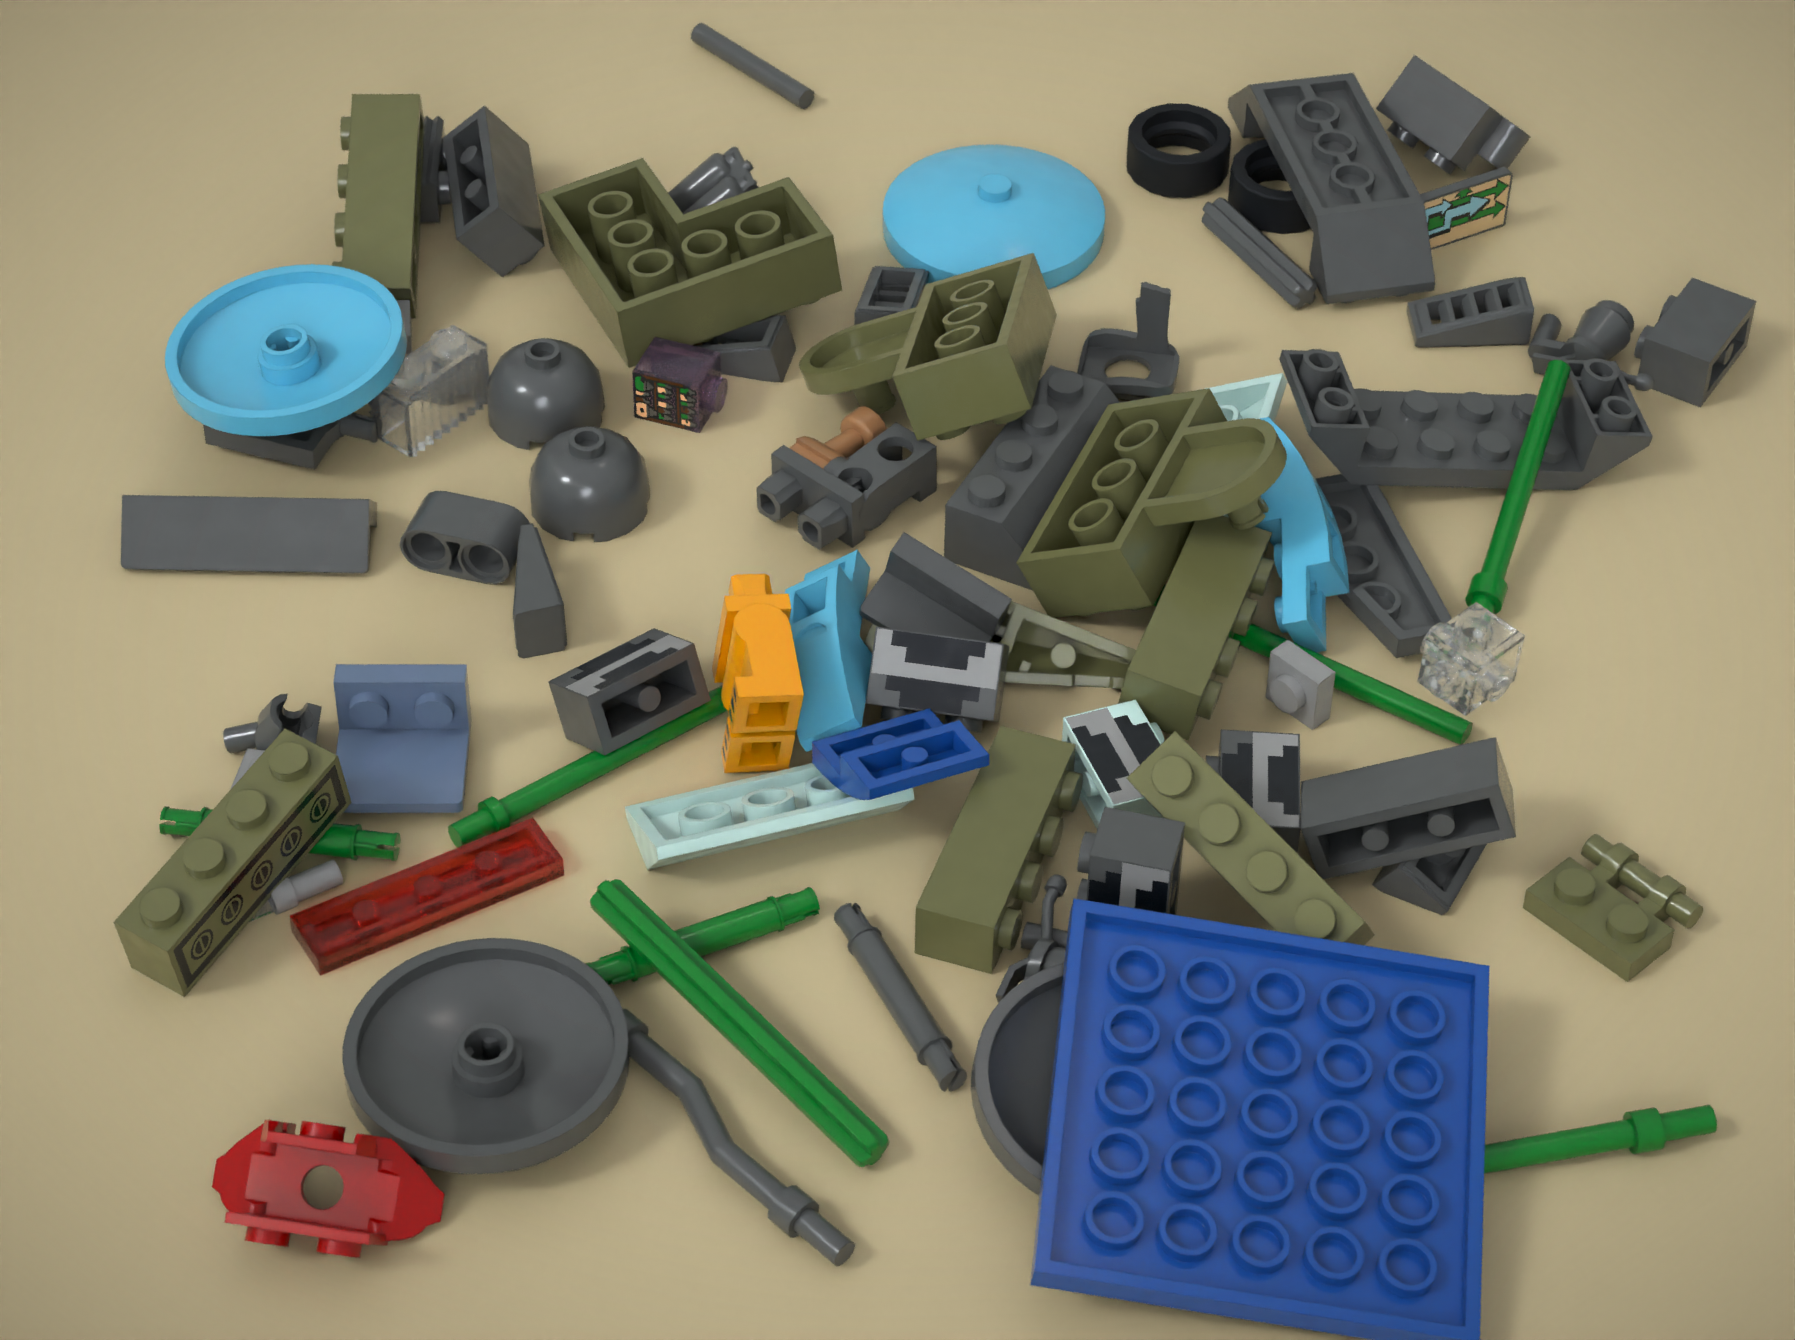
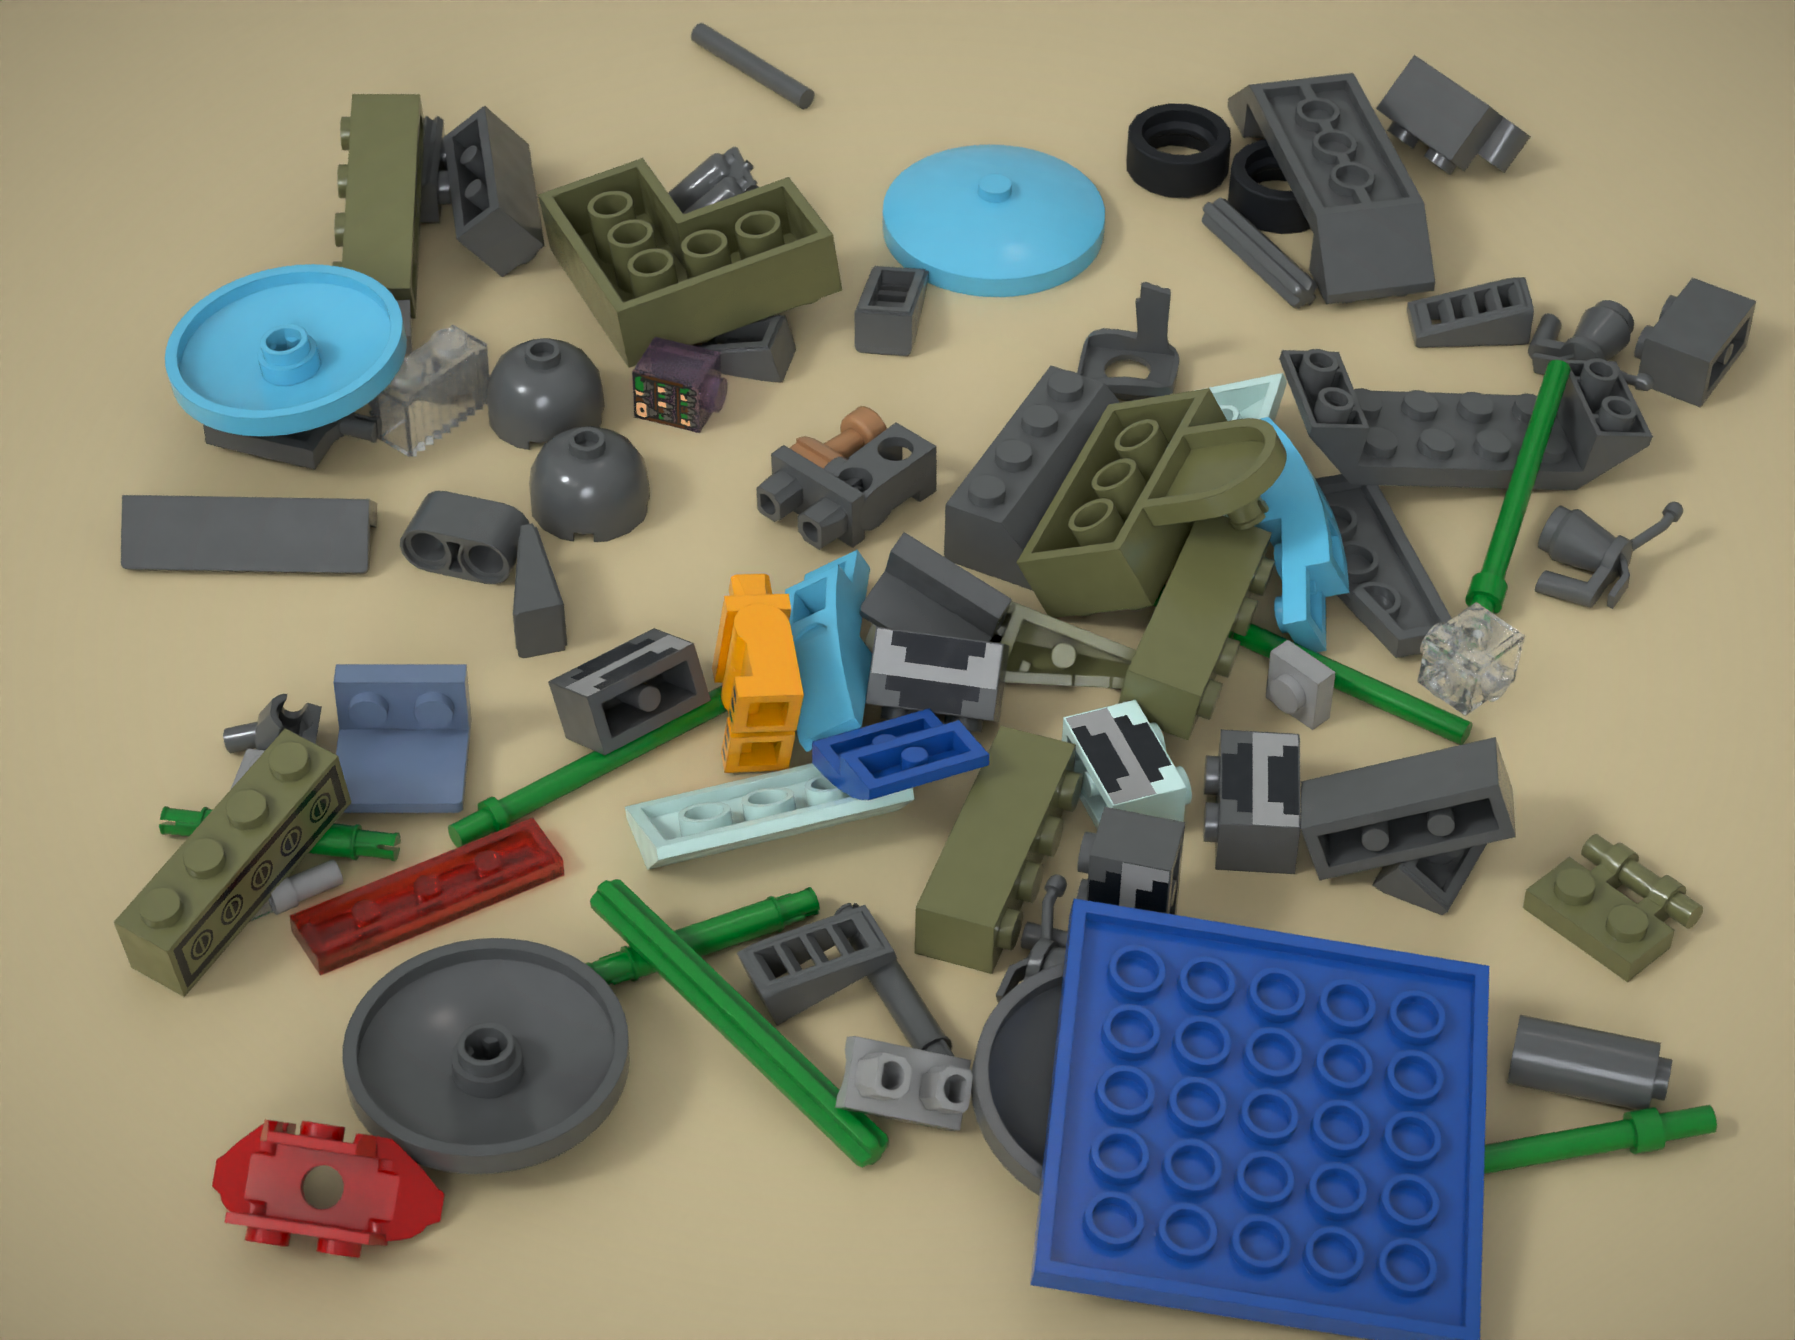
(788, 1206): dark grey bar -> none
(807, 987): none -> dark grey slope
(905, 1084): none -> light grey hips
(955, 358): olive brick -> none
(1244, 846): olive brick -> none
(1467, 207): panel -> none
(1583, 543): none -> dark grey piece
(1588, 1063): none -> dark grey brick

